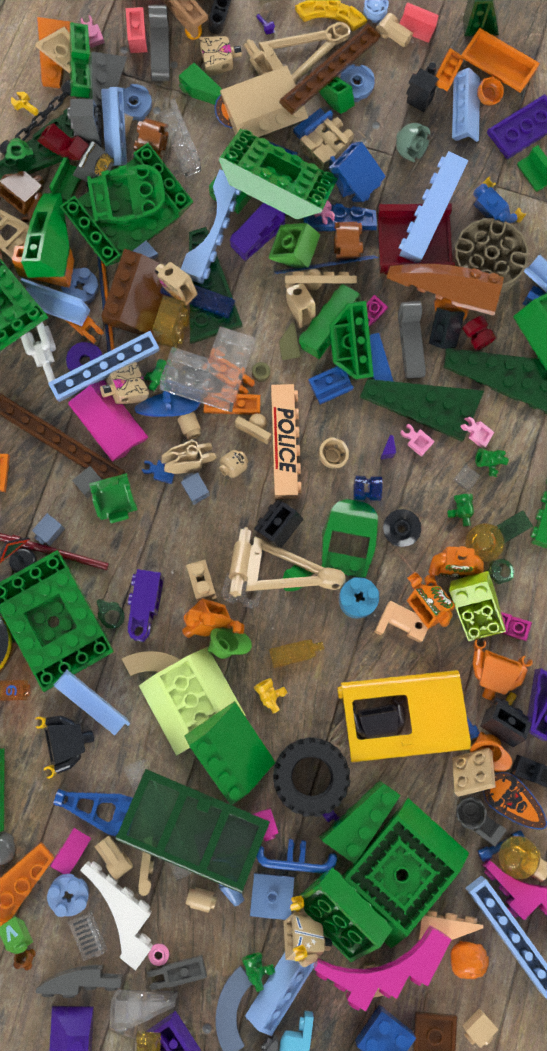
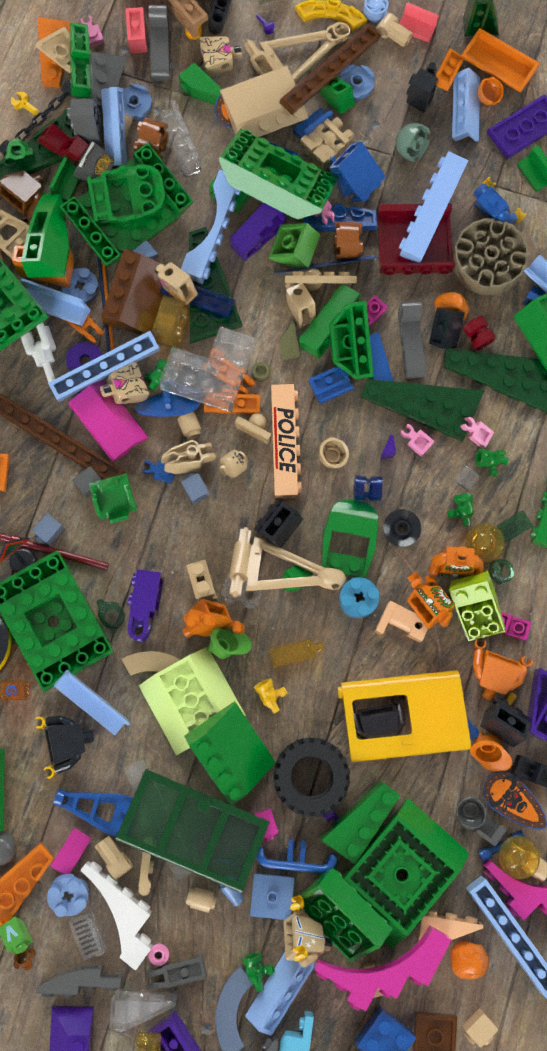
(462, 285): dark orange wedge -> none
(473, 772): tan plate -> none

